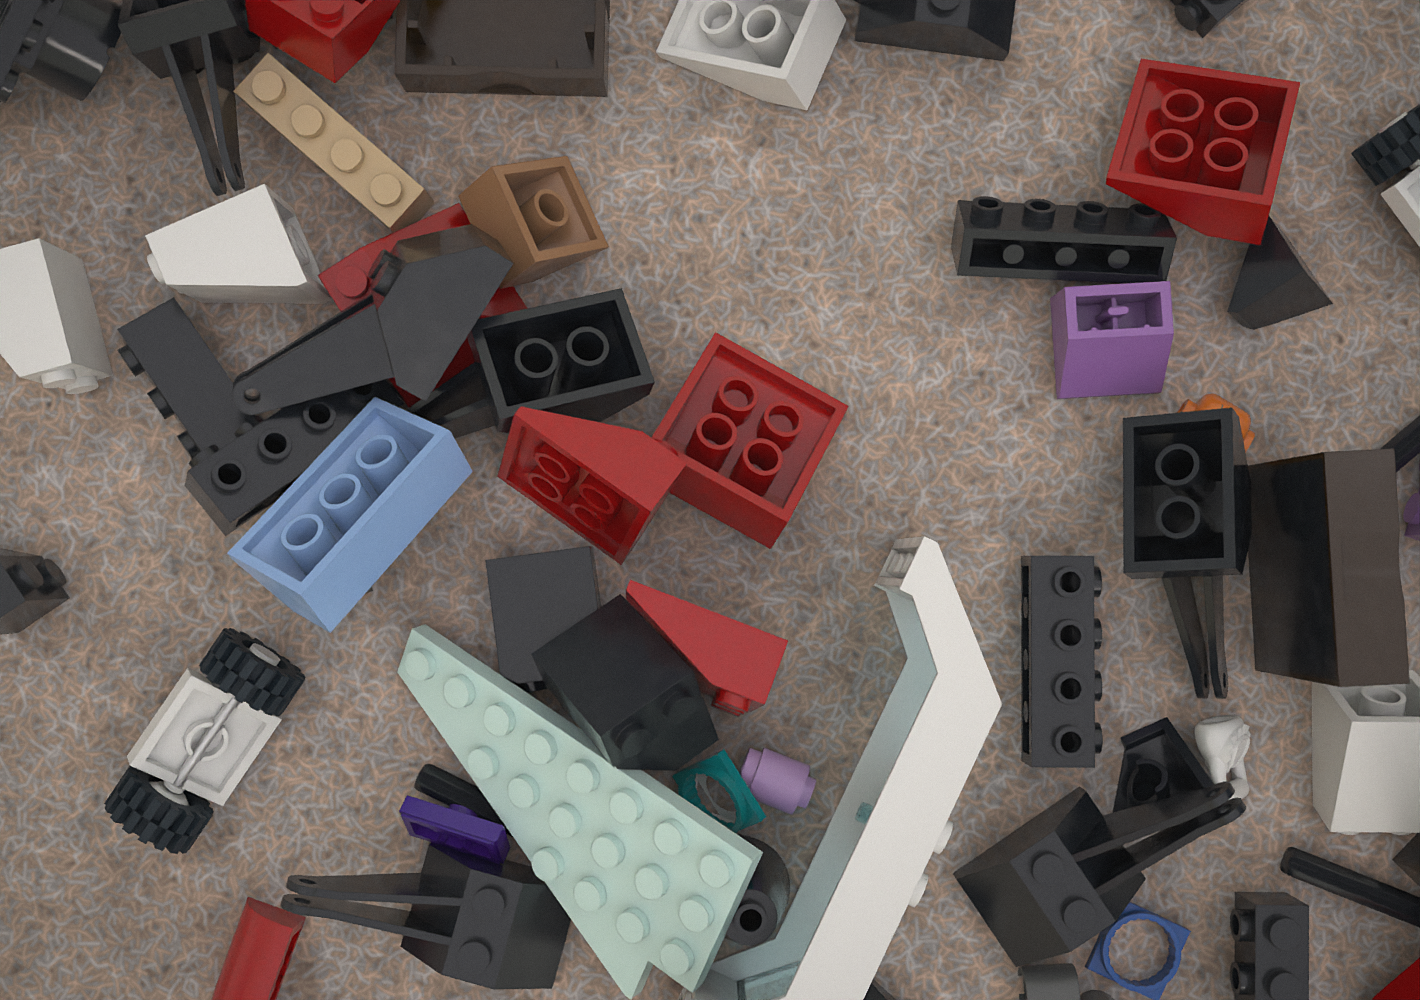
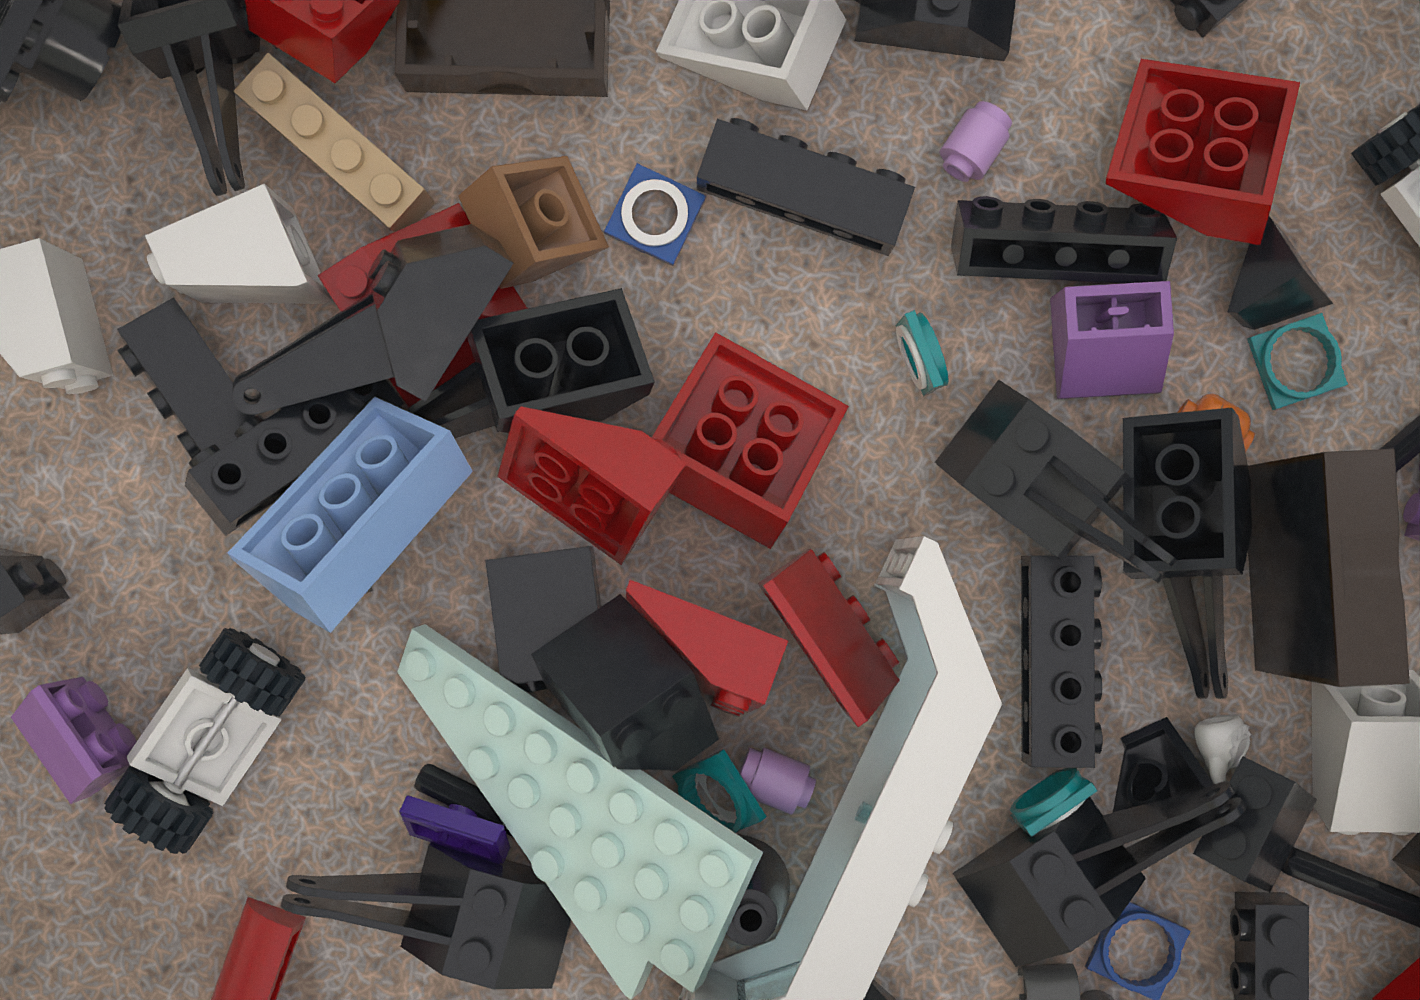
(74, 736): none -> medium lavender slope
(666, 245): none -> piece
(804, 185): none -> black brick
(833, 633): none -> red slope
(921, 352): none -> teal piece
(975, 141): none -> lavender brick
(1042, 477): none -> black slope
(1051, 800): none -> teal piece
(1264, 835): none -> black brick
(1280, 395): none -> teal piece

